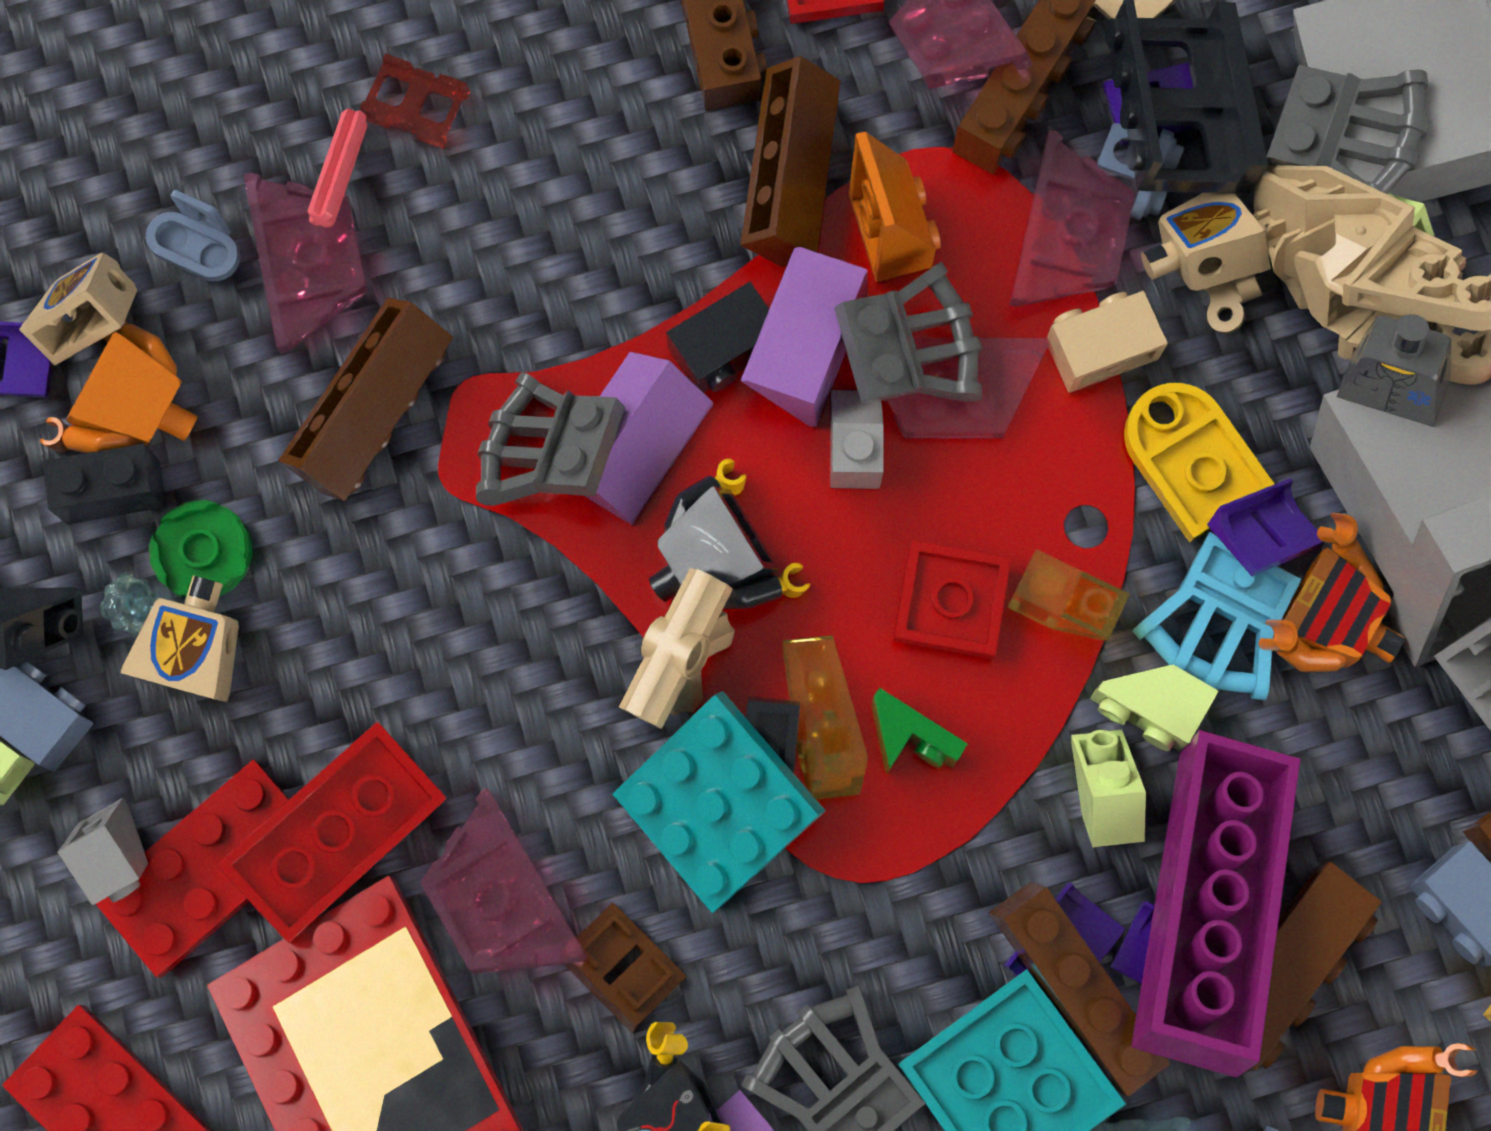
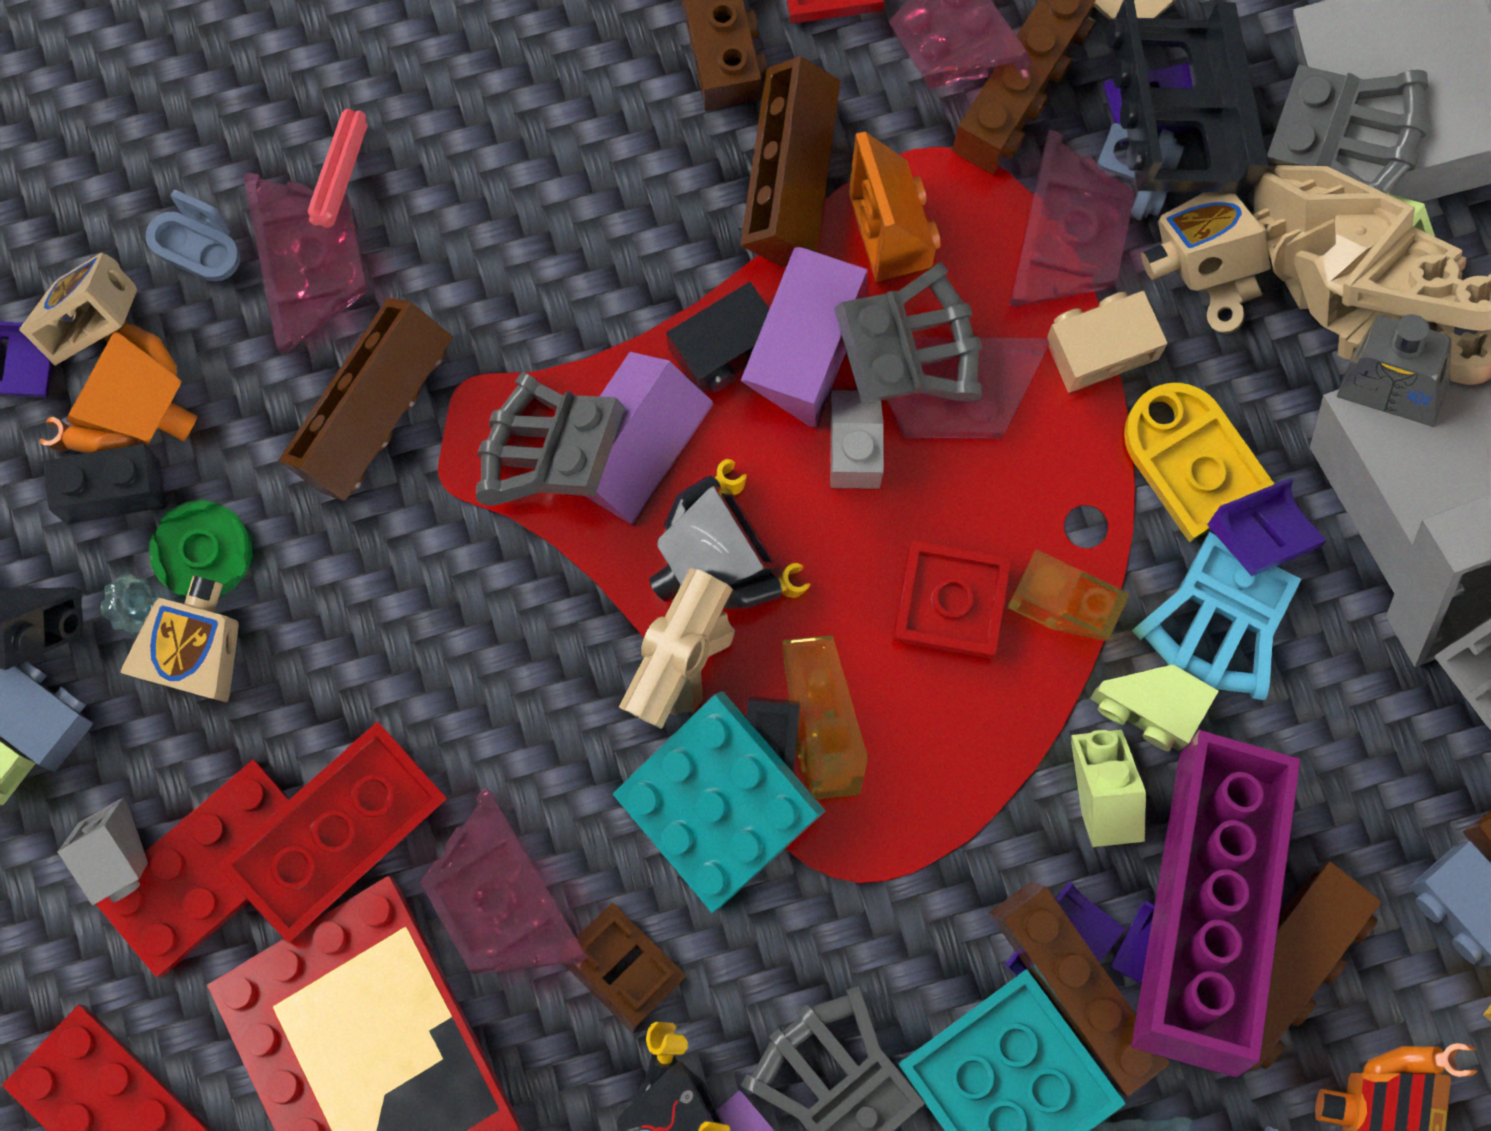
(408, 112): clear red piece -> none
(899, 723): green slope -> none
(1335, 608): torso -> none

